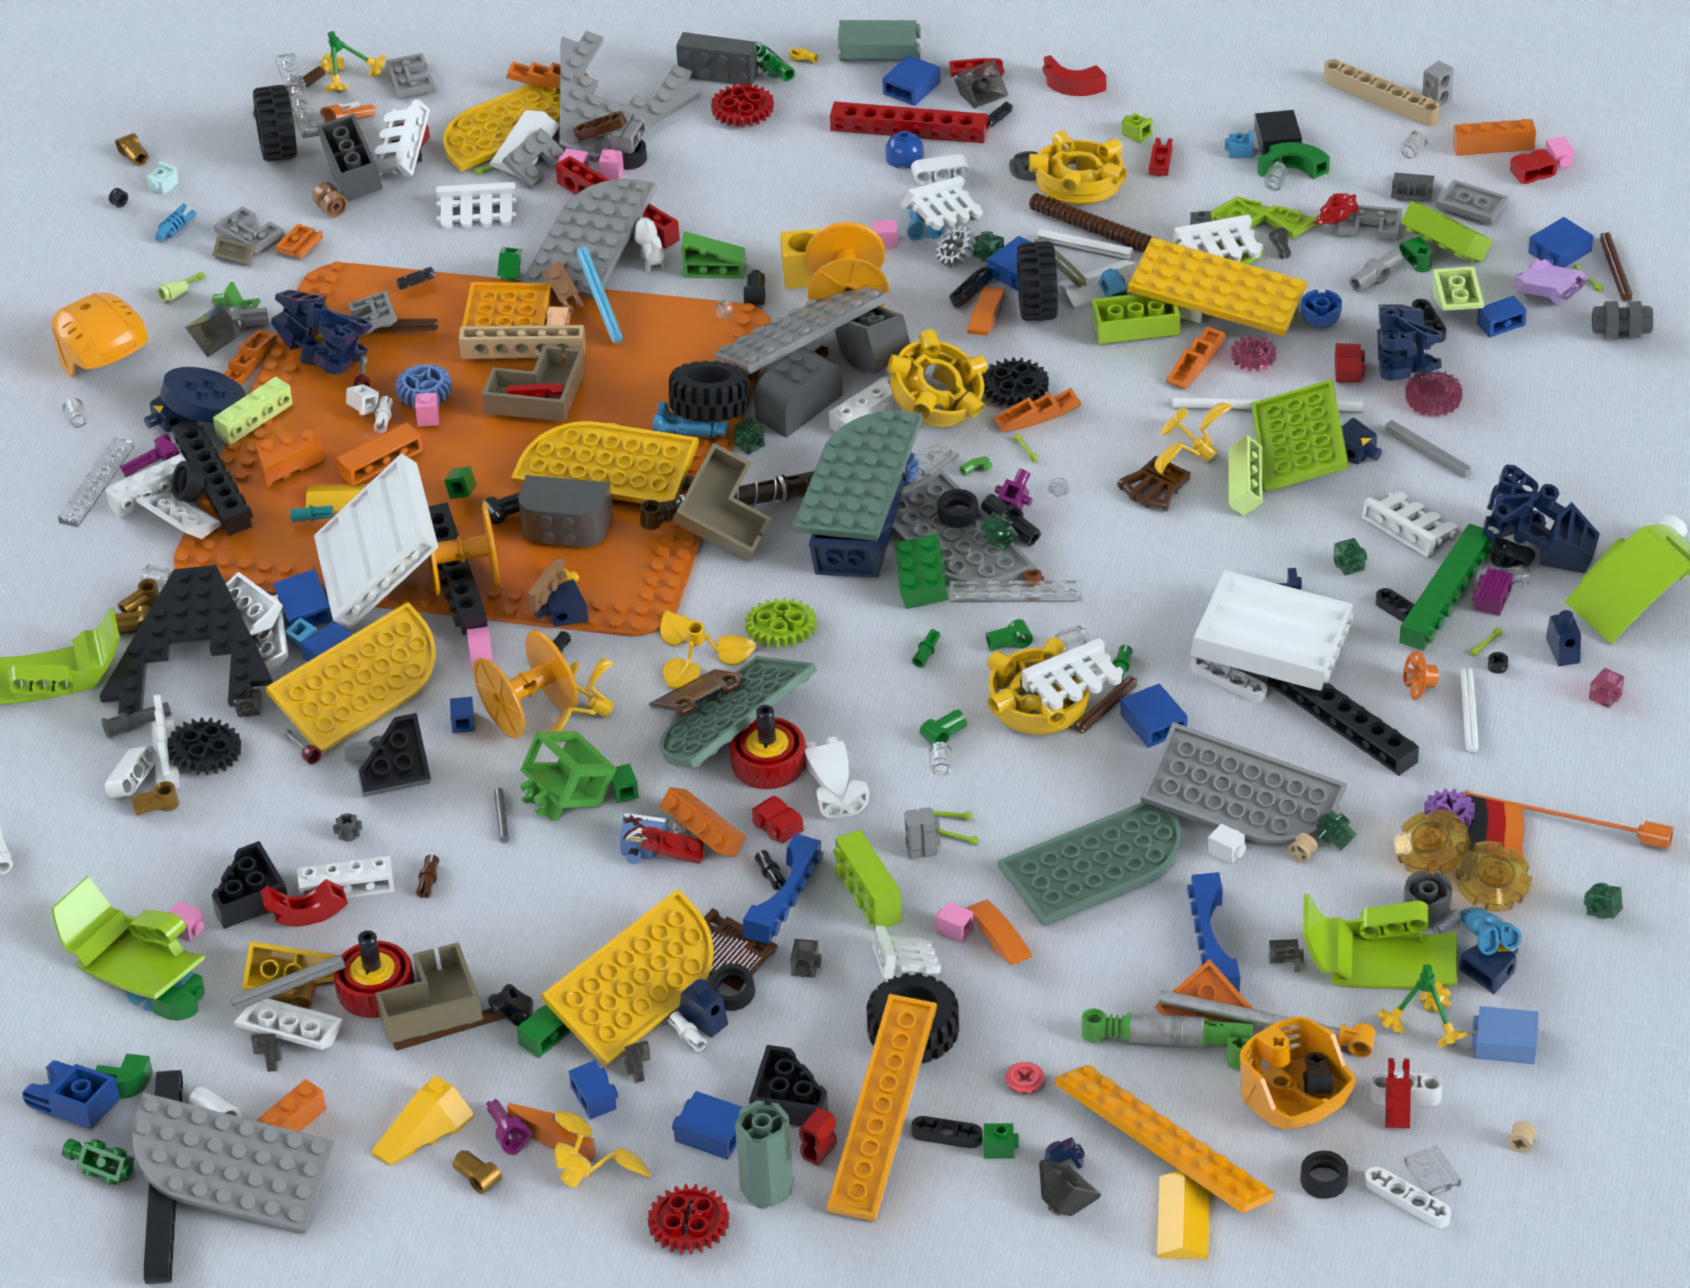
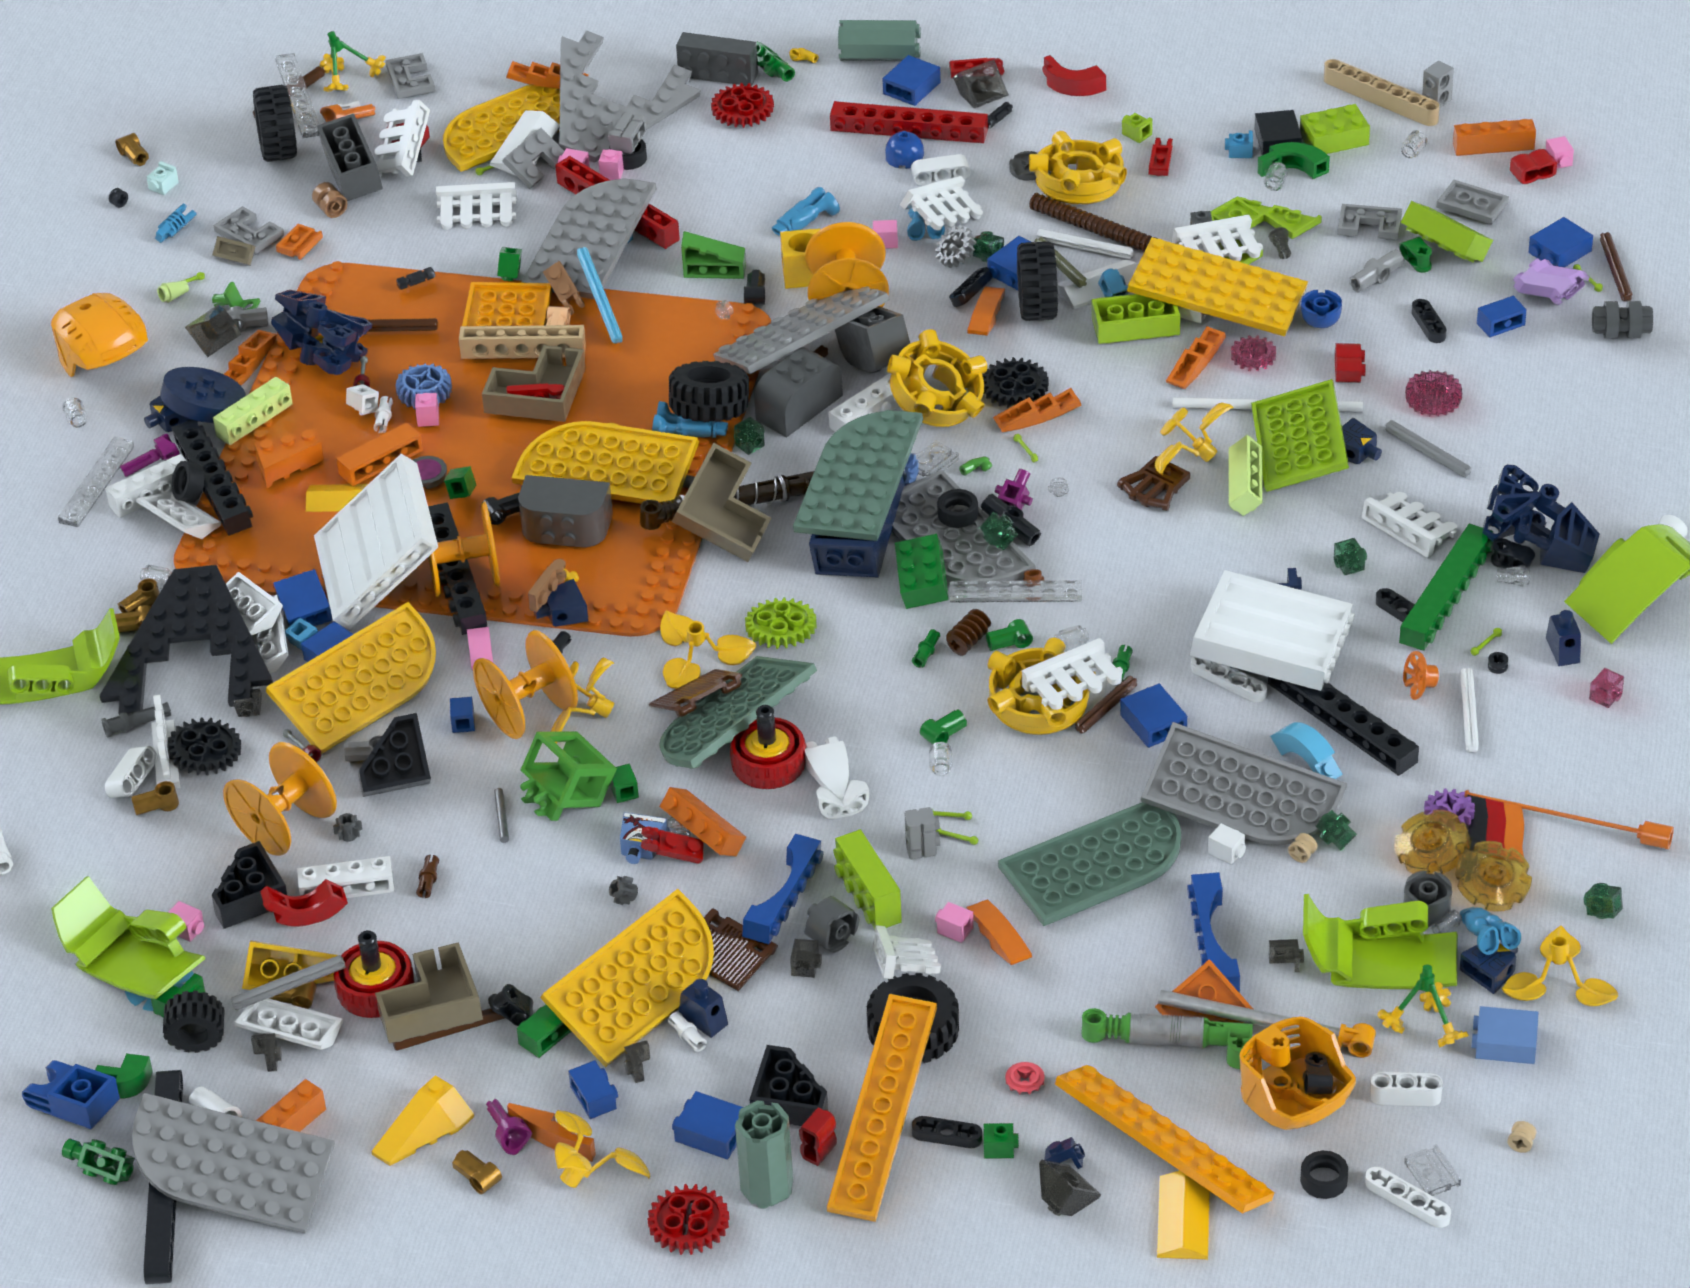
(193, 1021): none -> black tyre
(298, 781): none -> light orange piece
(311, 513): teal axle -> none
(380, 305): light grey plate -> none
(431, 470): none -> tile
(600, 126): reddish brown beam -> none
(623, 890): none -> dark grey gear
(651, 245): white animal -> none
(733, 971): black tyre -> none
(770, 869): black pin -> none
(777, 819): red brick -> none
(807, 211): none -> dark azure piece
(831, 923): none -> dark grey brick
(968, 631): none -> reddish brown piece
(1309, 745): none -> medium azure arch
(1335, 129): none -> lime brick
(1337, 209): red hair -> none
(1398, 1096): red hinge -> none
(1404, 342): dark blue piece -> none
(1412, 186): dark grey hinge -> none
(1457, 288): yellowish green slope -> none
(1492, 591): magenta brick -> none
(1559, 948): none -> yellow plant

